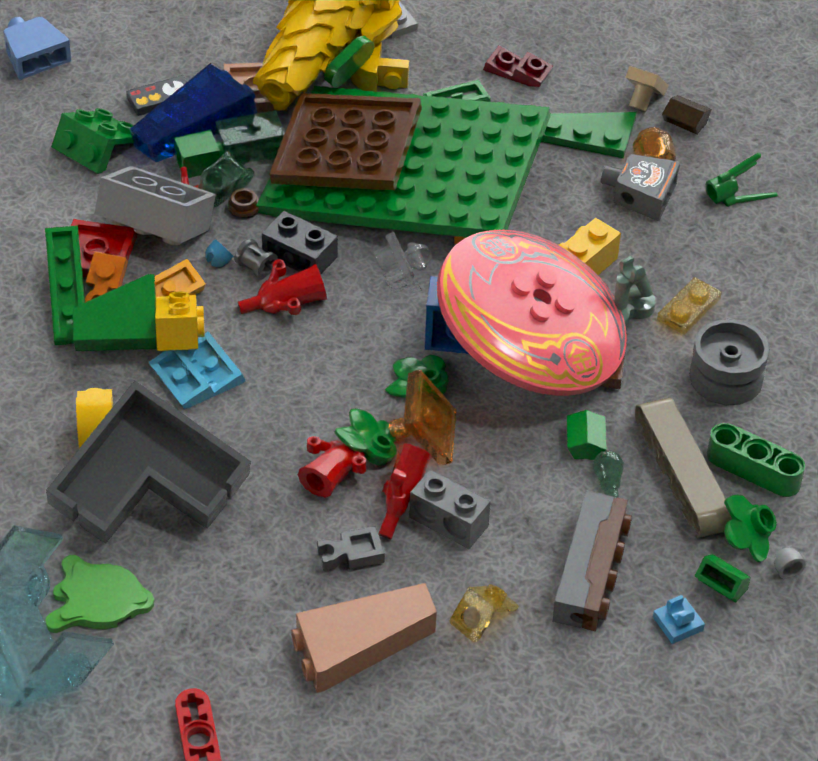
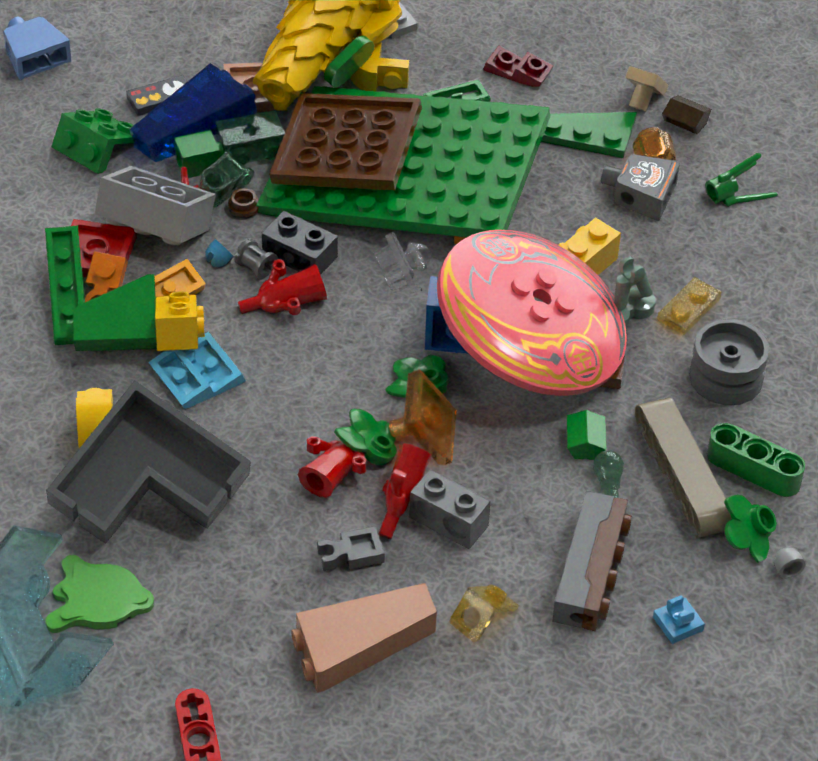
(726, 571): green piece -> none

